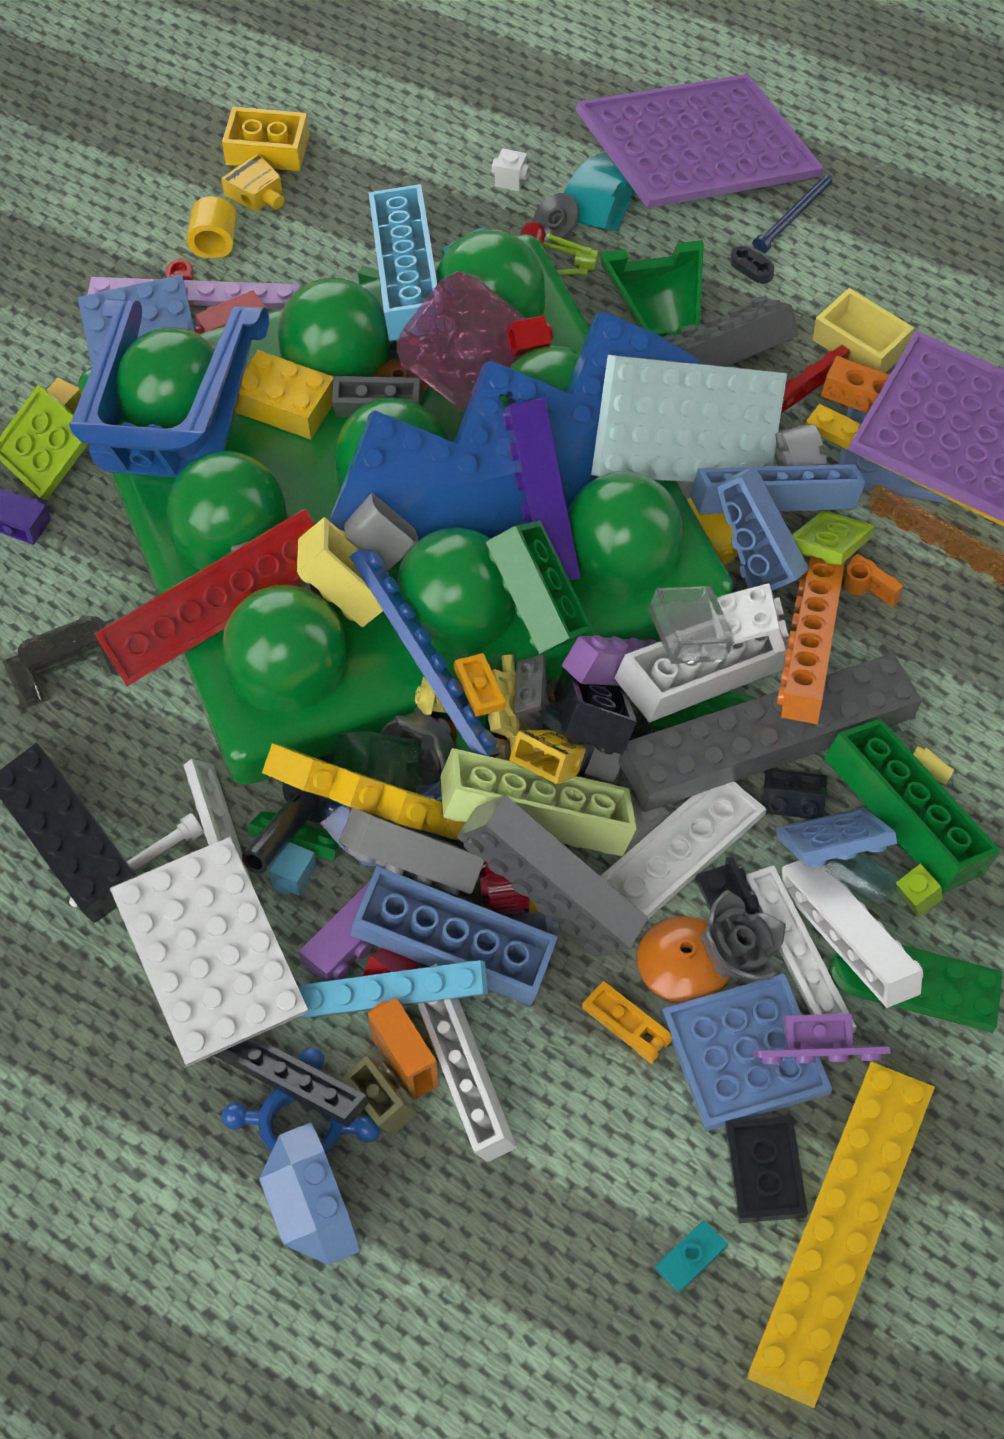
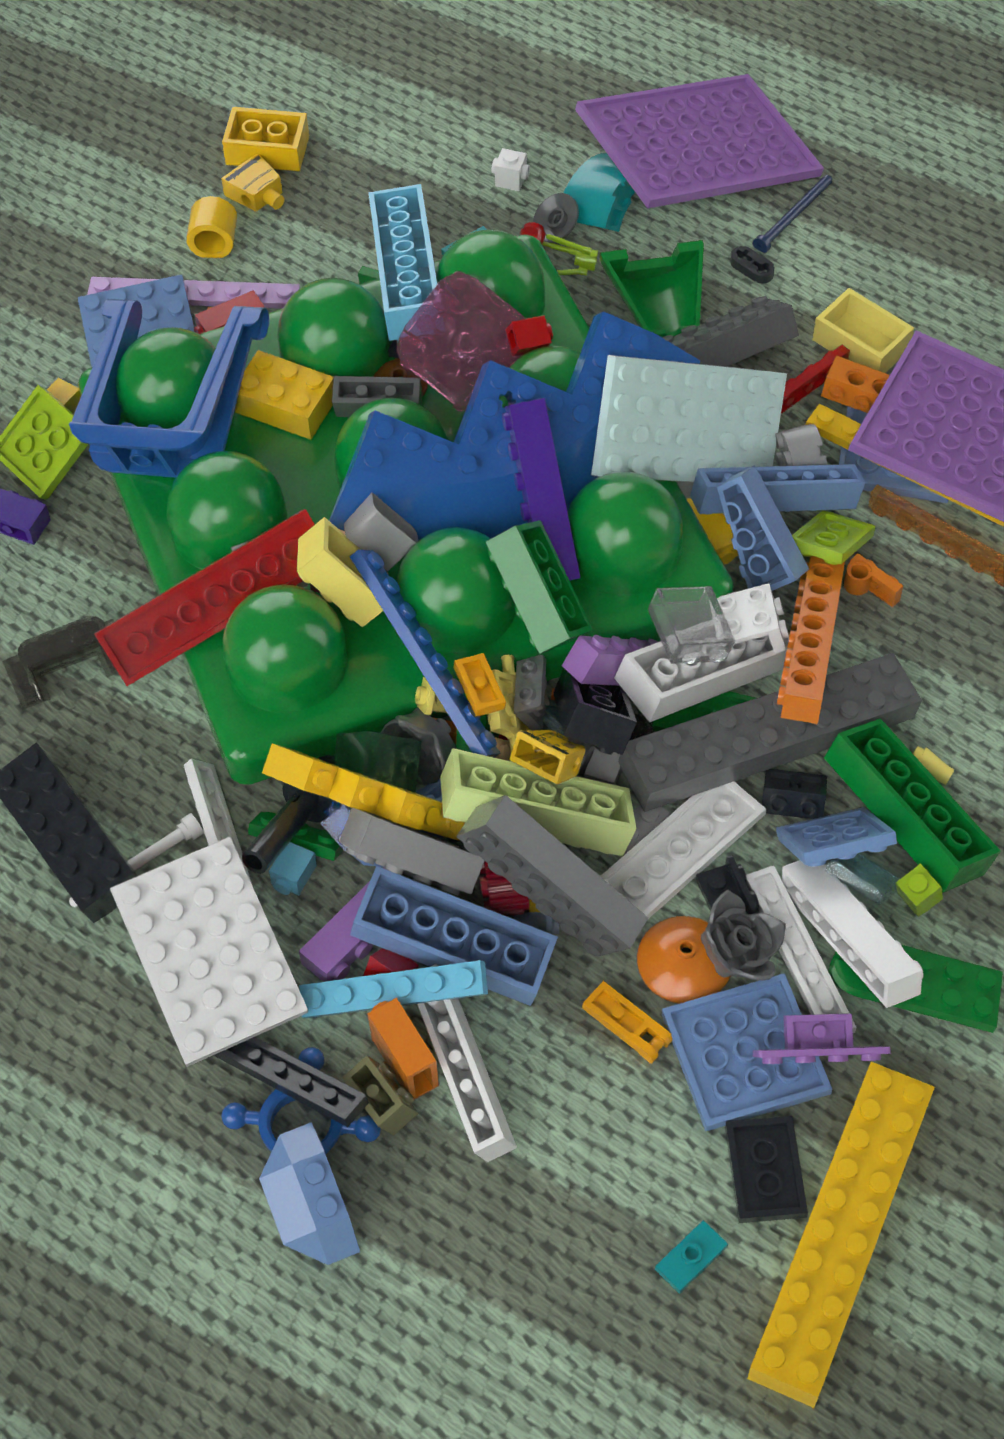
(180, 267): red tile -> none

